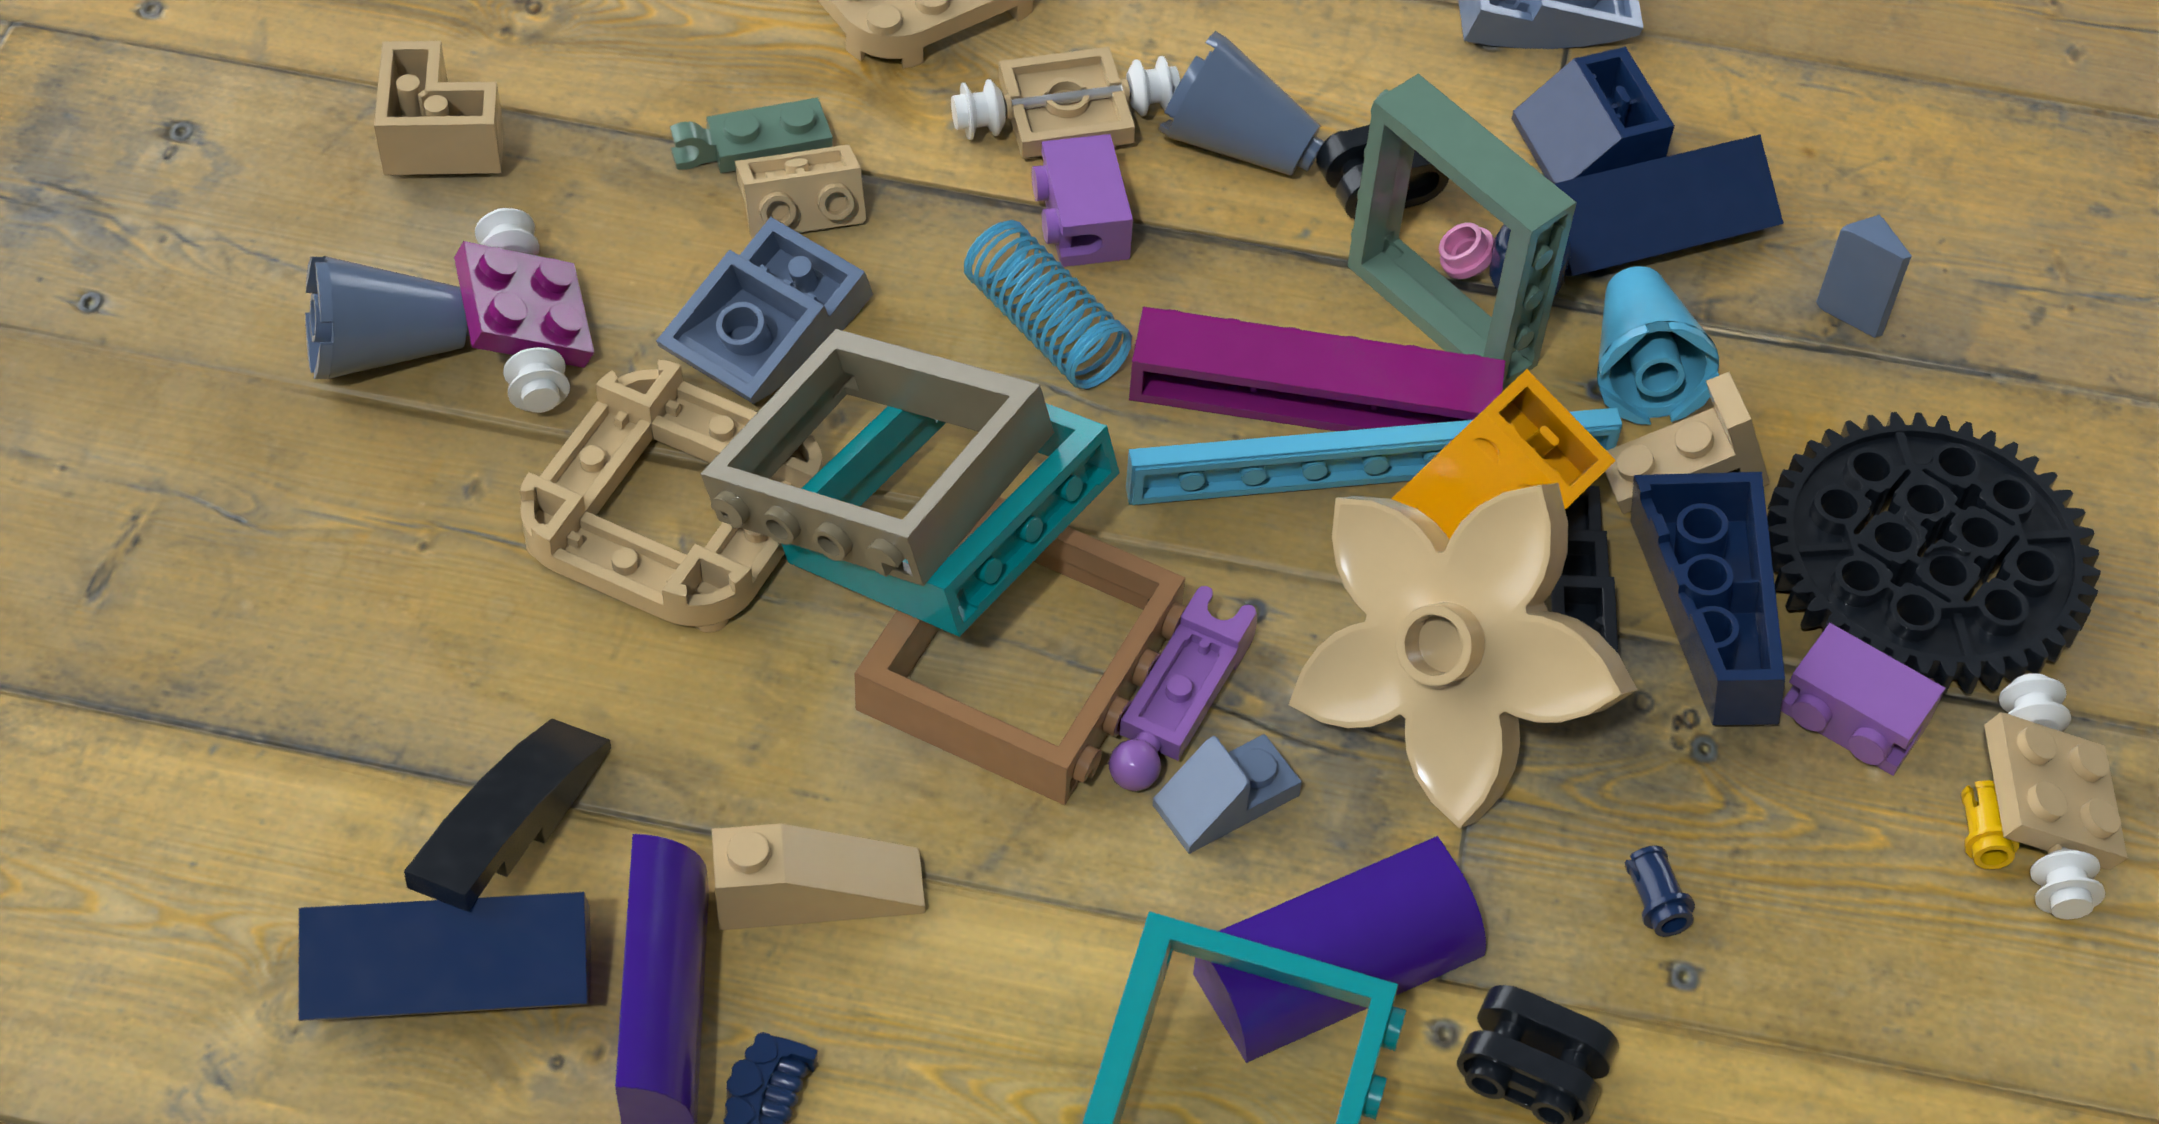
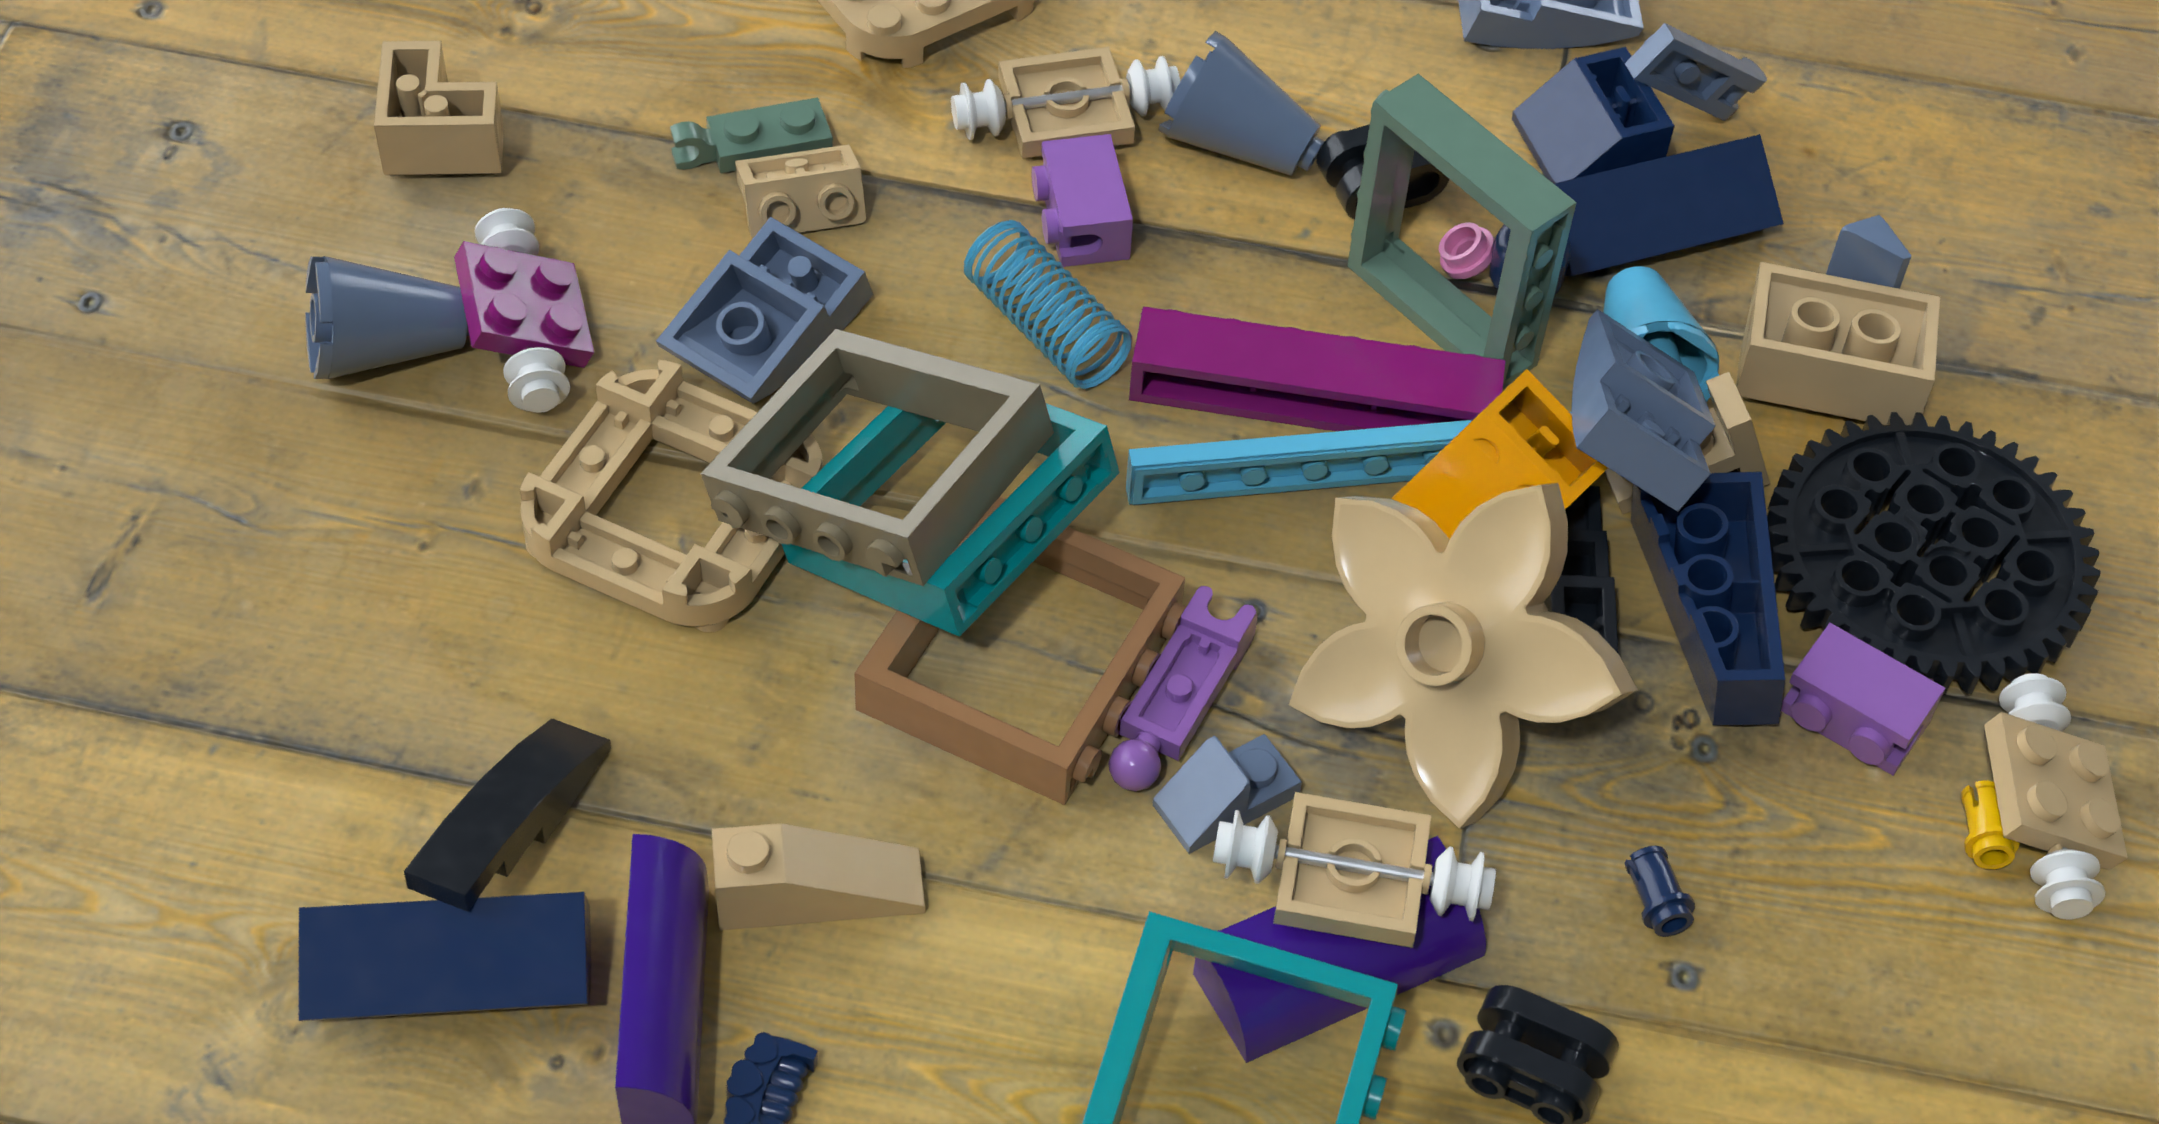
(1354, 868): none -> tan plate
(1639, 412): none -> sand blue slope
(1694, 71): none -> sand blue plate
(1838, 345): none -> tan slope

